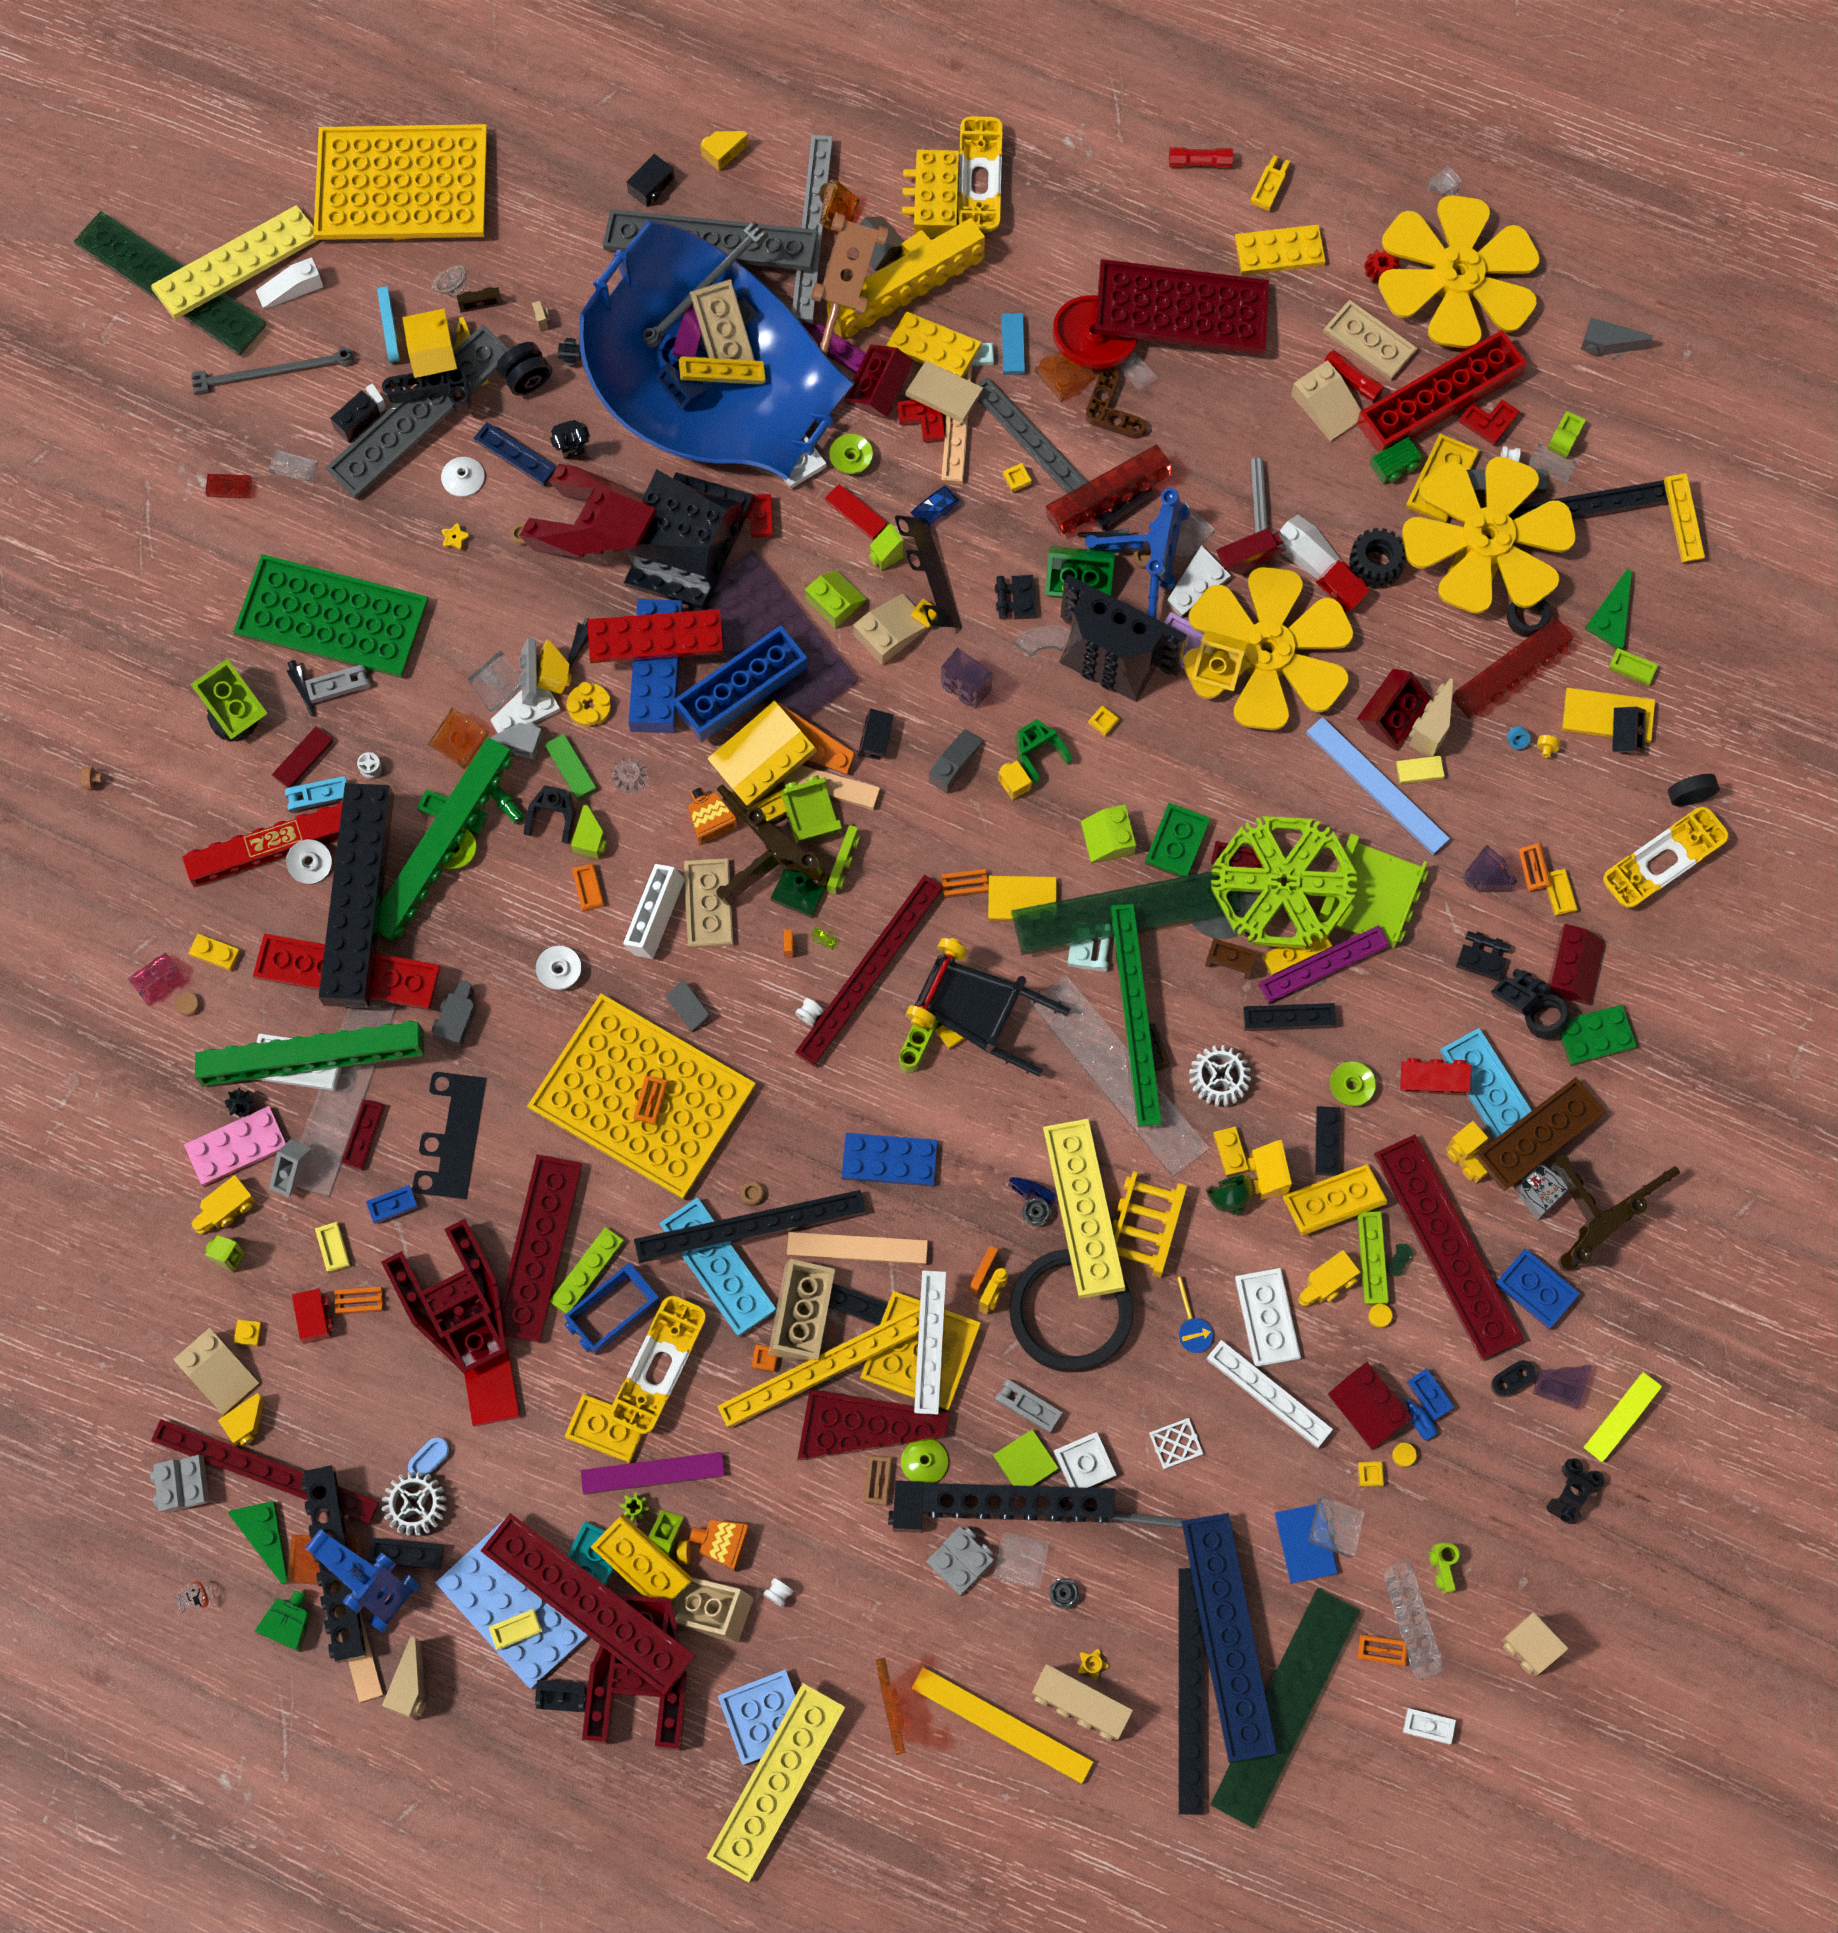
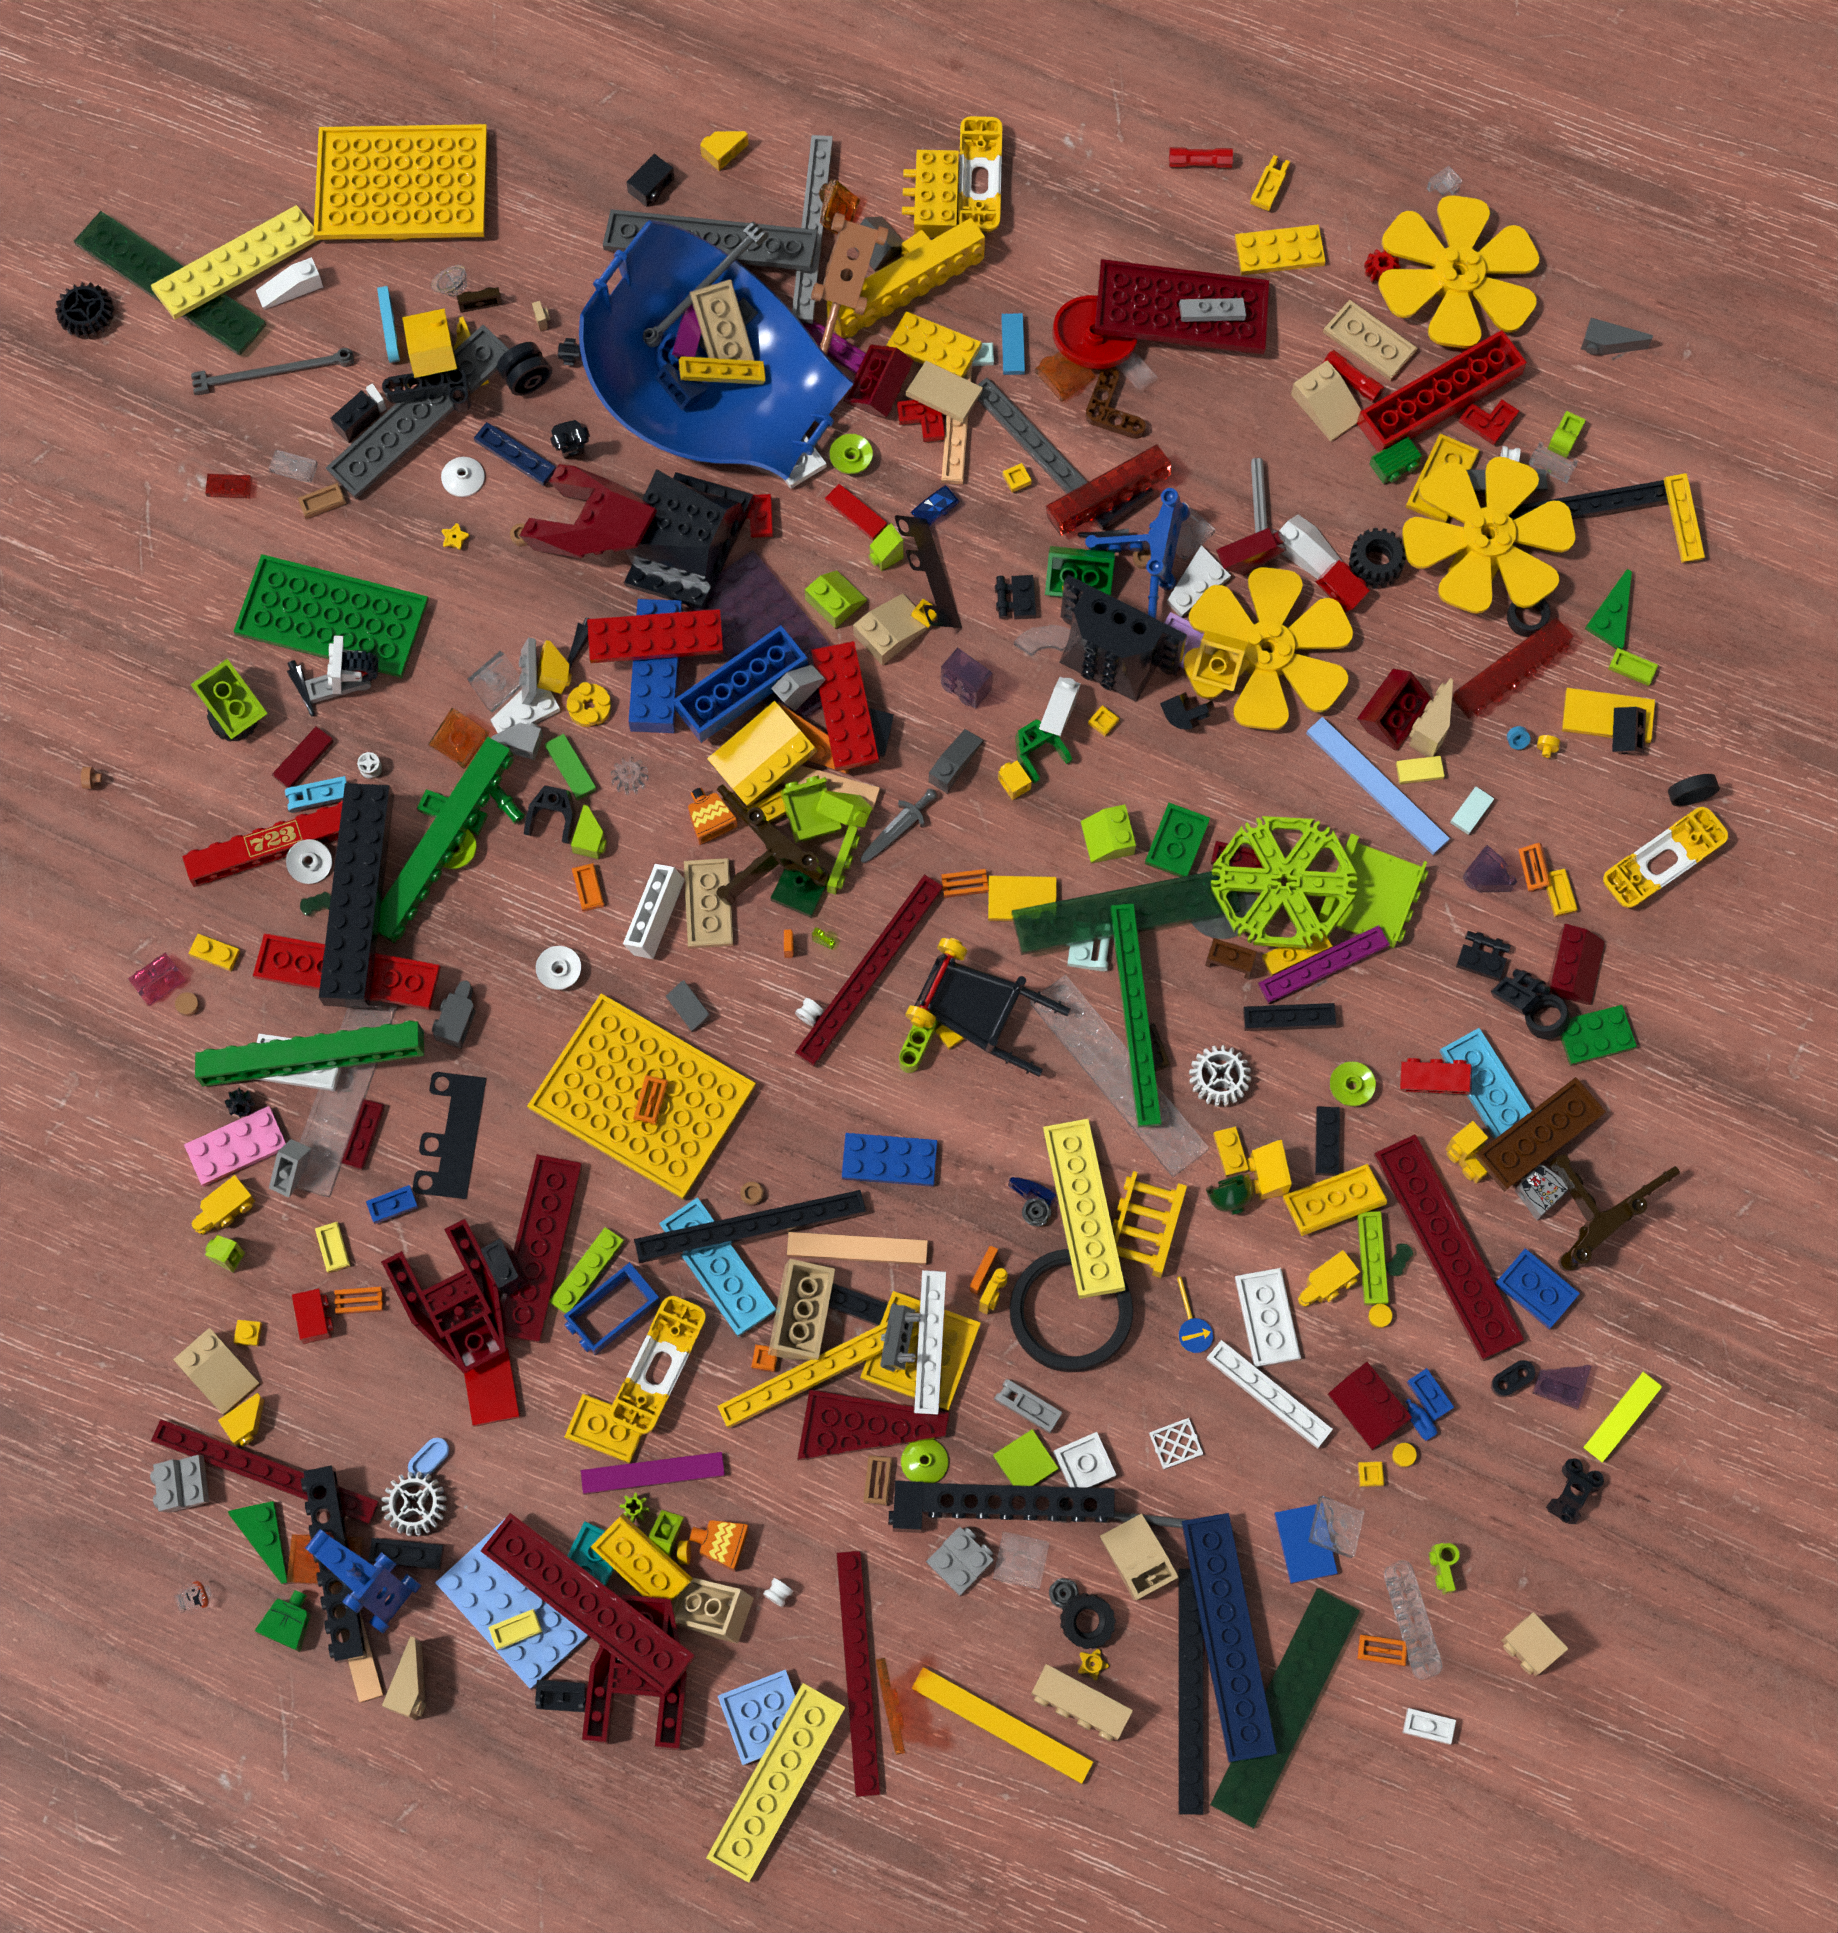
(72, 315): none -> black gear
(315, 903): none -> clear green piece
(321, 500): none -> medium nougat tile
(349, 665): none -> plate
(504, 1266): none -> black brick
(798, 686): none -> light grey slope
(844, 808): none -> lime slope
(845, 706): none -> red plate
(858, 1674): none -> dark red plate
(898, 1337): none -> dark grey piece
(899, 825): none -> dark grey sword
(1060, 706): none -> white slope
(1100, 1634): none -> black tyre
(1138, 1557): none -> tan slope
(1182, 715): none -> black brick
(1212, 309): none -> light grey plate
(1472, 810): none -> light aqua tile

